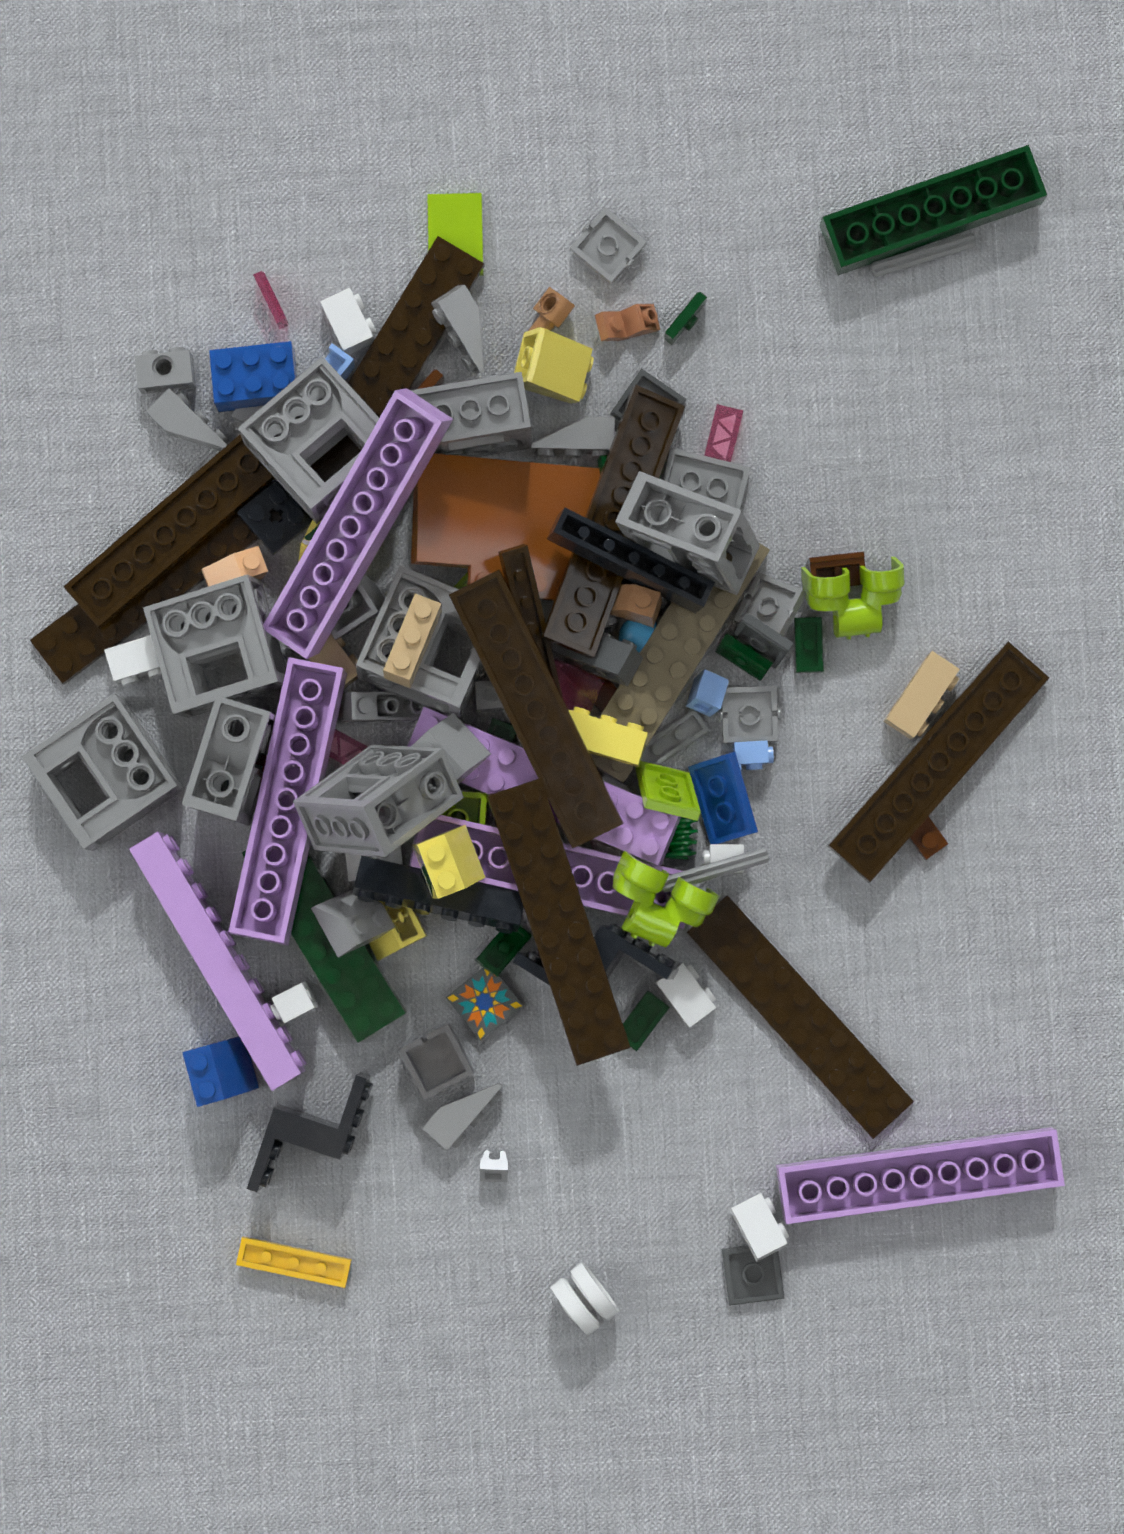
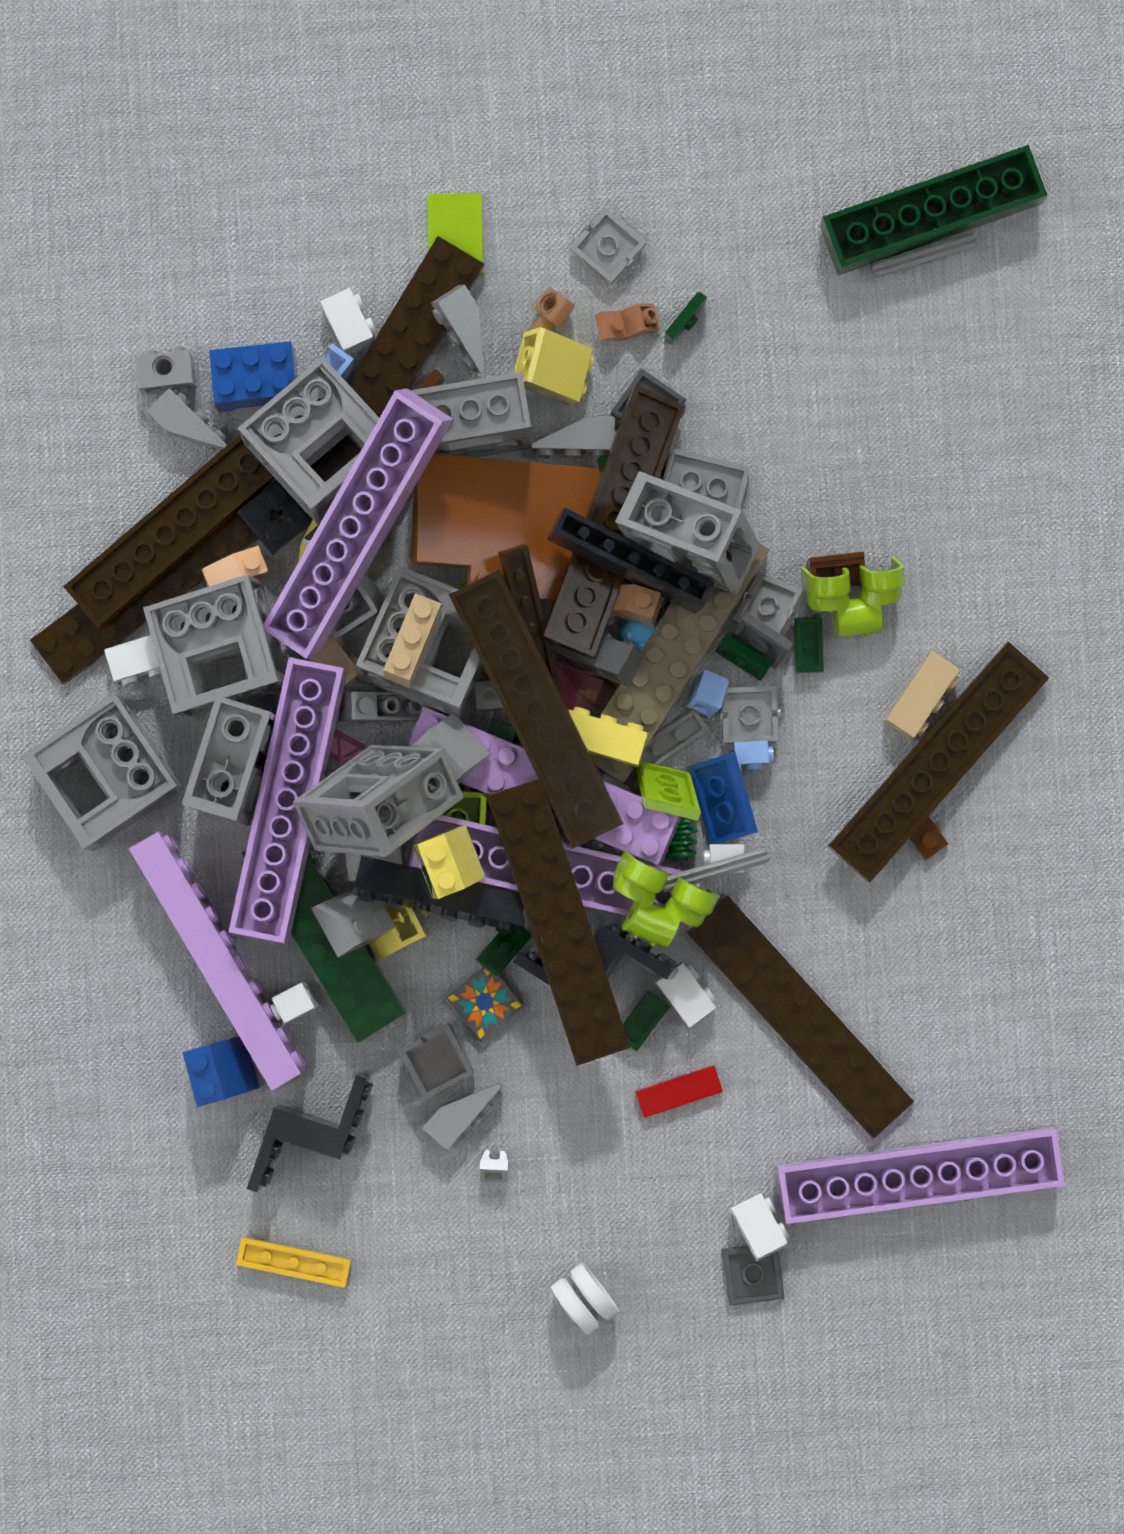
(271, 299): clear pink tile -> none
(679, 1091): none -> red tile
(723, 433): clear pink tile -> none

